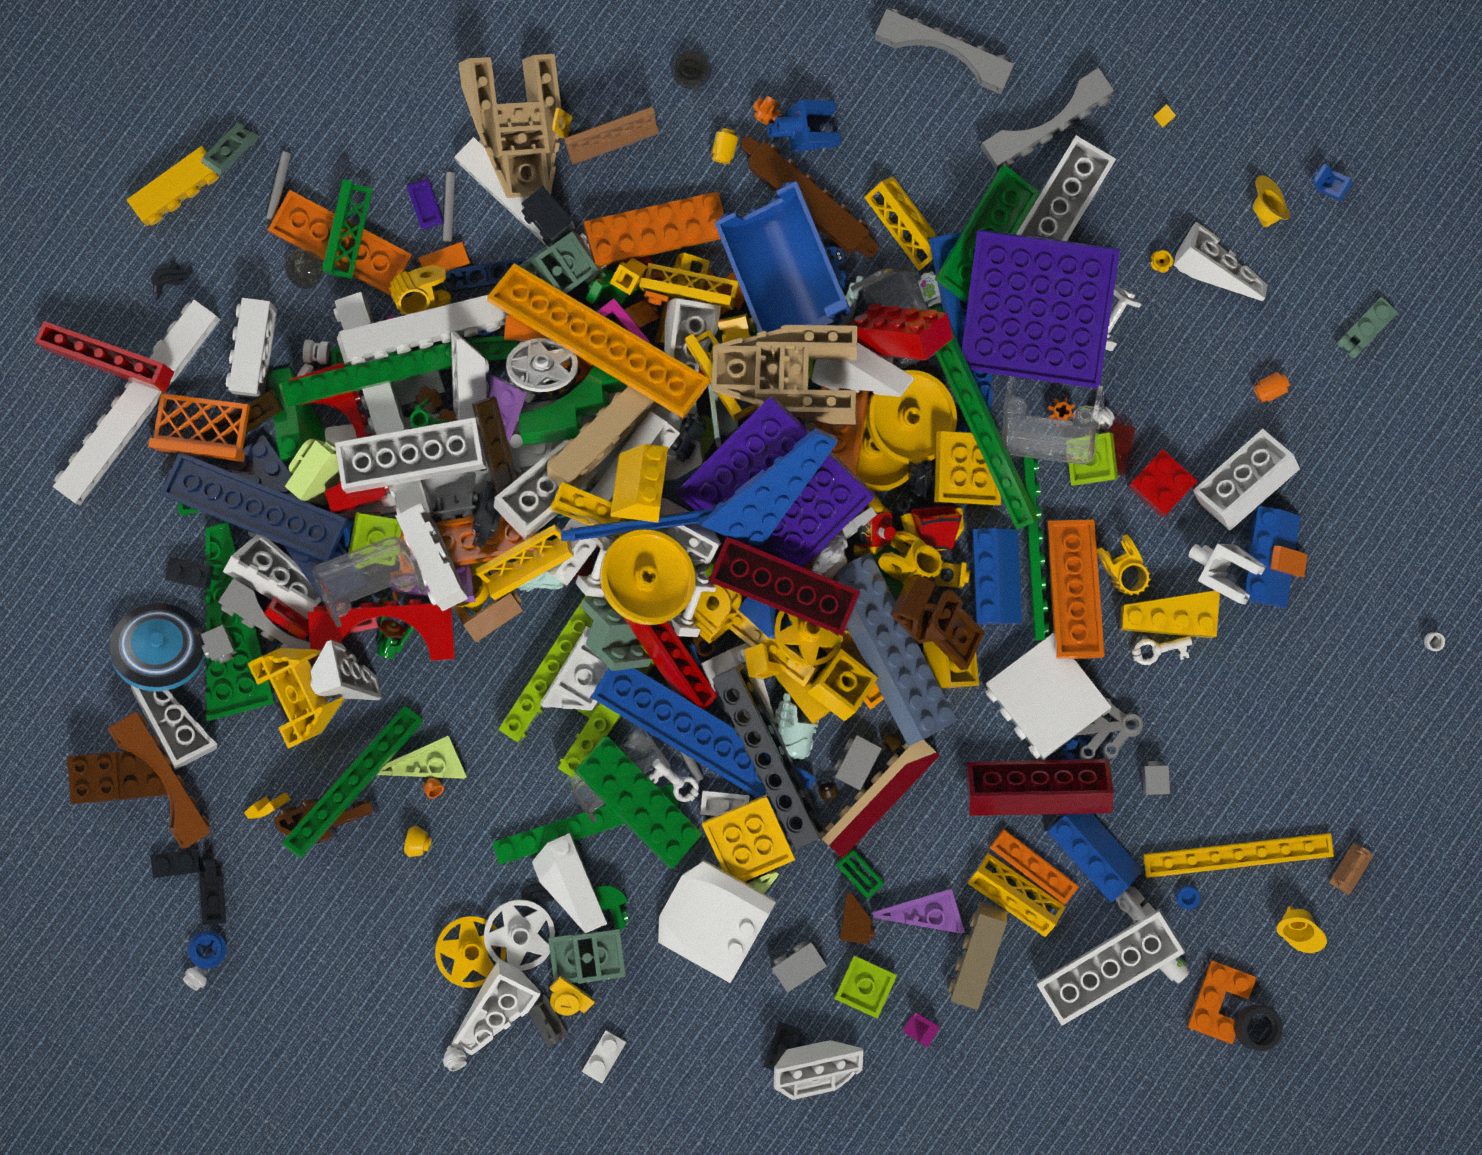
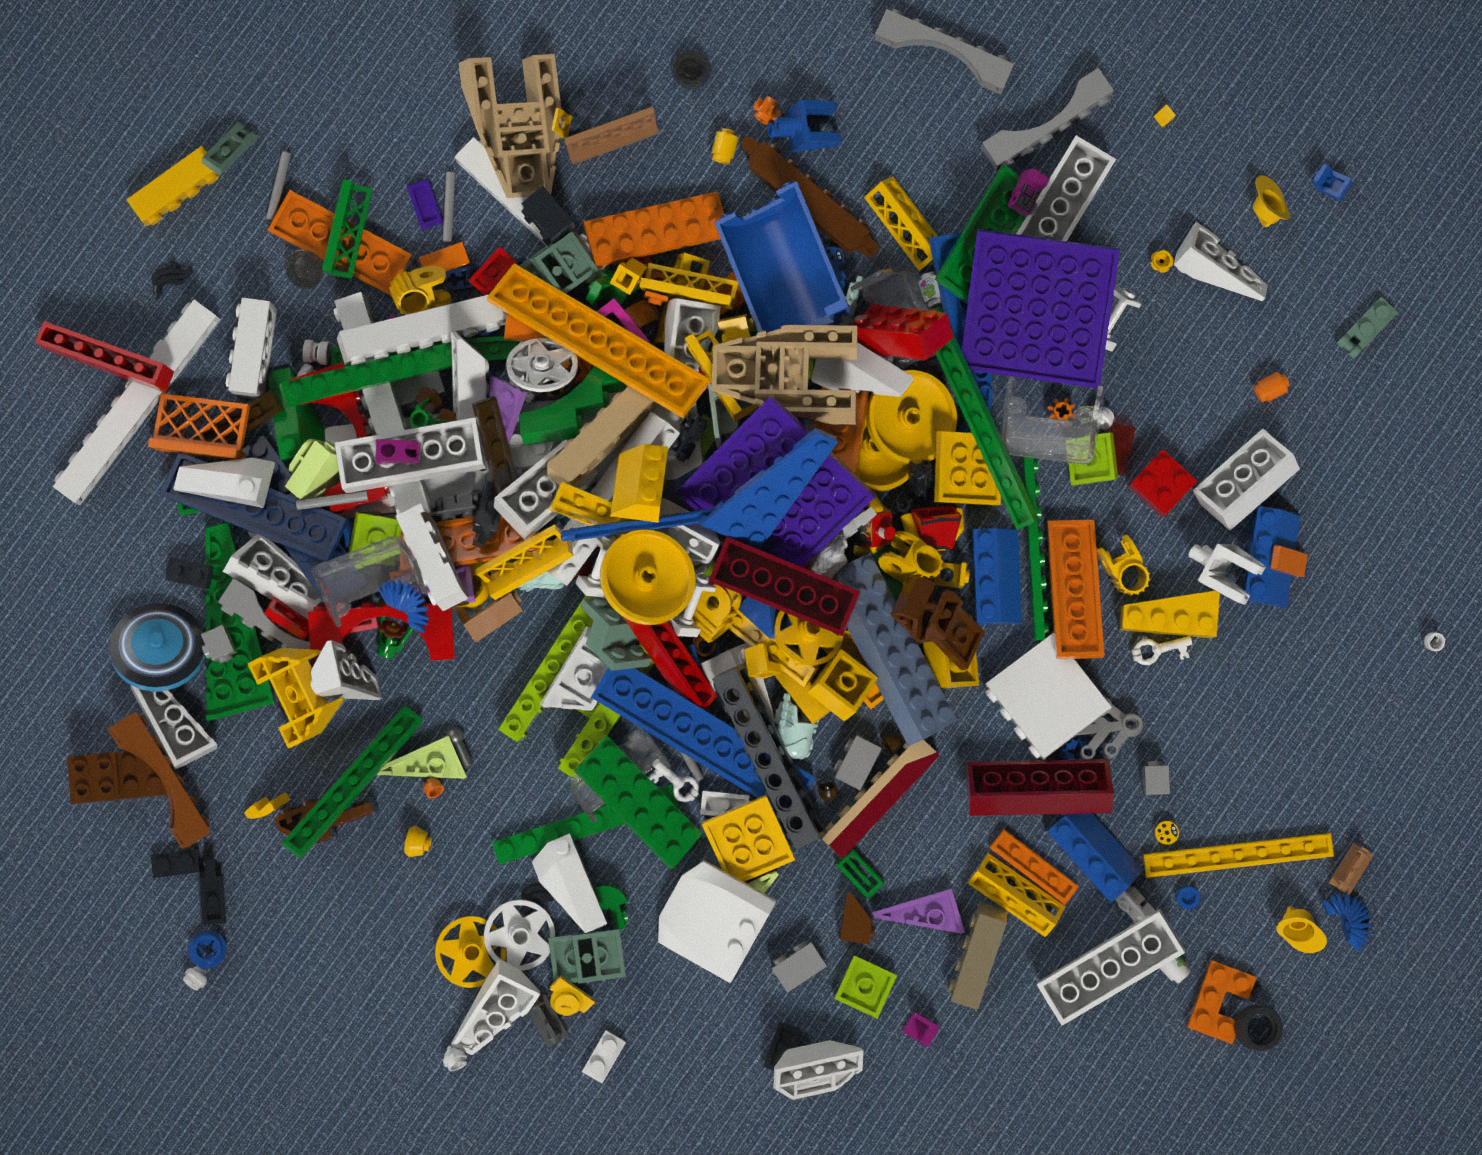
(233, 480): none -> white wedge
(332, 500): none -> light grey bar
(397, 451): none -> magenta leg
(406, 600): none -> blue hair
(457, 736): none -> flat silver bar
(492, 271): none -> red plate
(1027, 191): none -> magenta leg
(1166, 832): none -> yellow tile
(1351, 918): none -> blue hair

